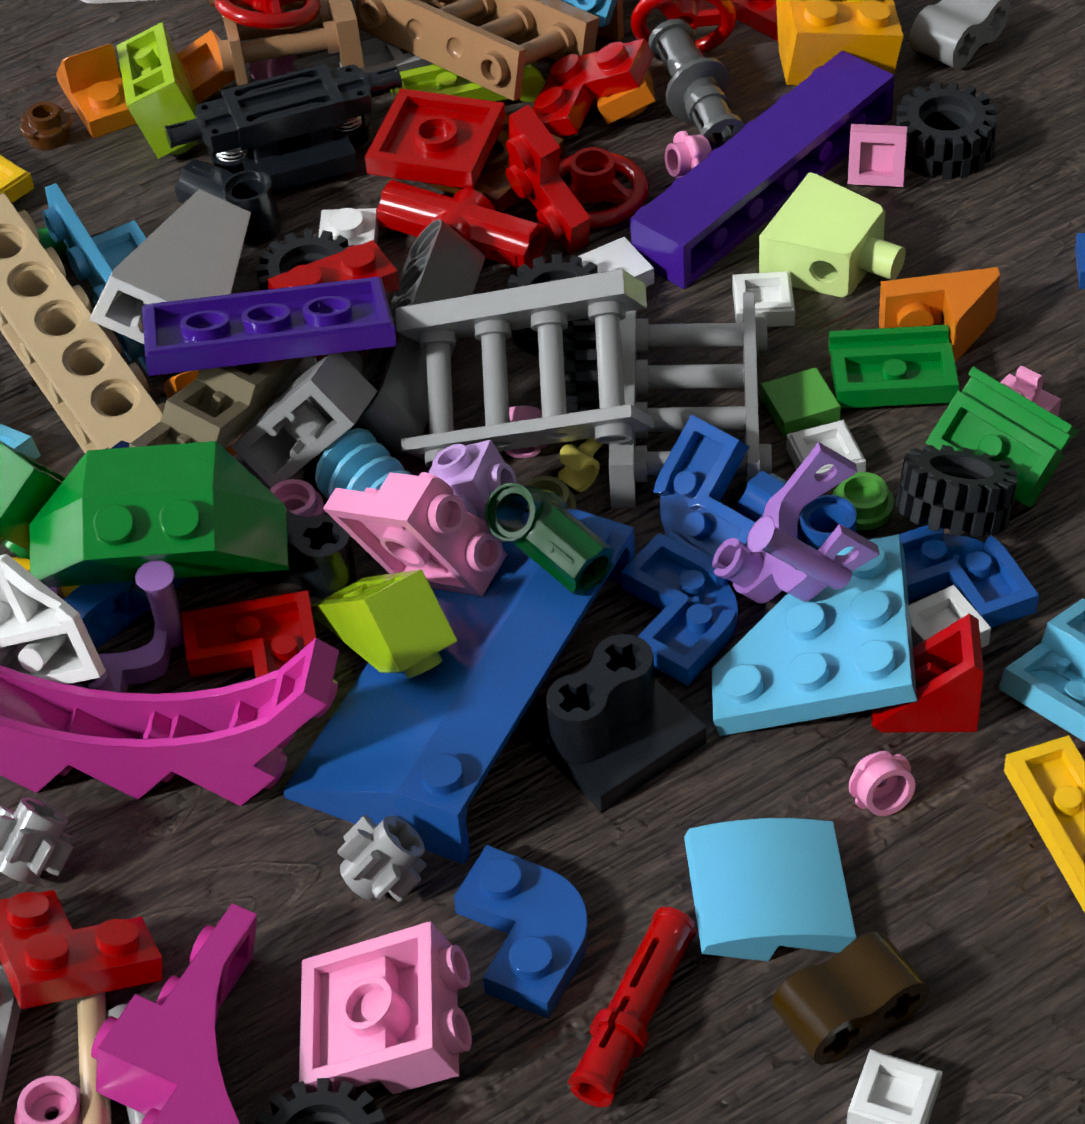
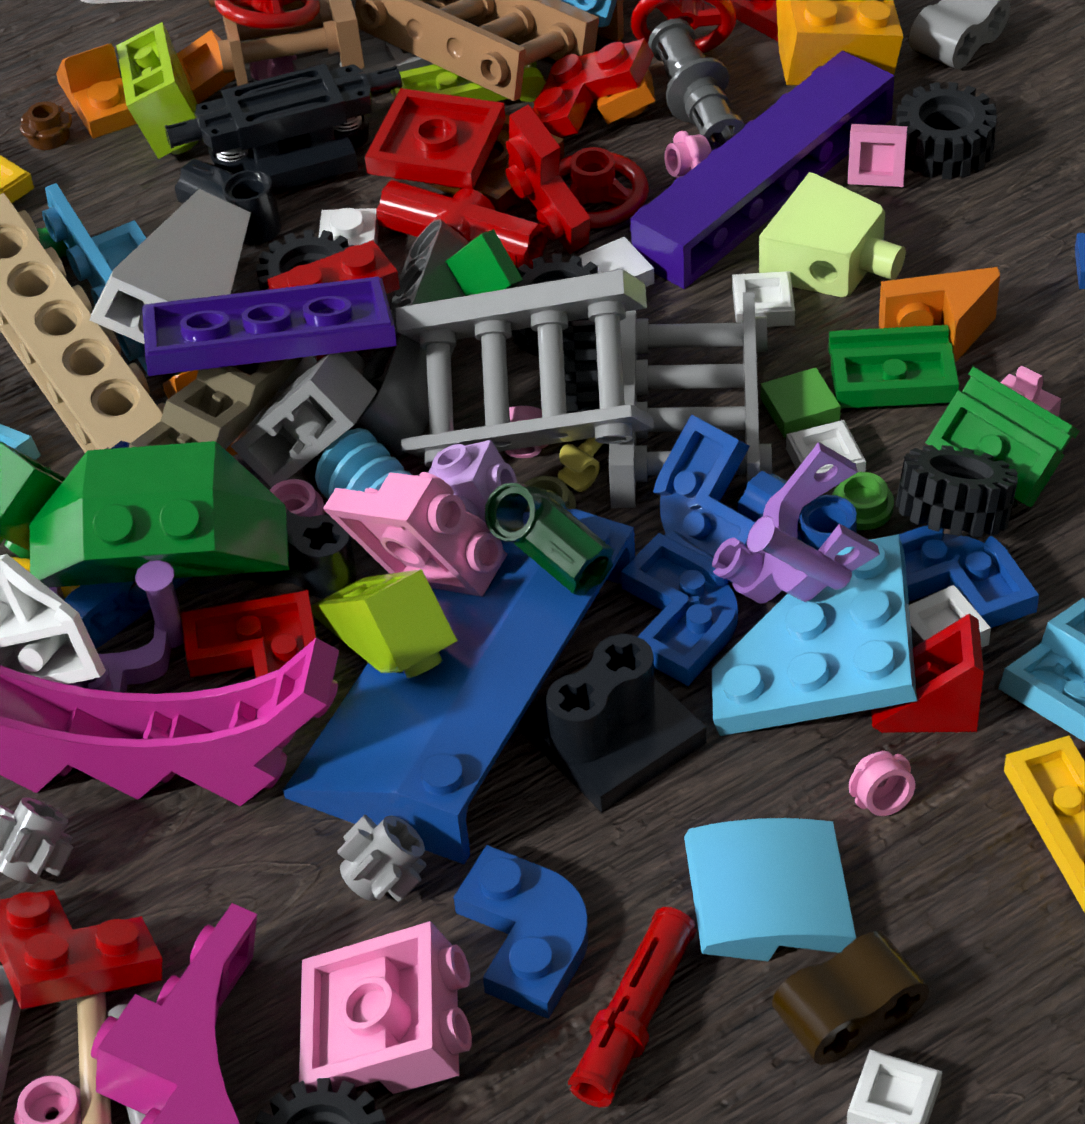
(484, 266): none -> green tile

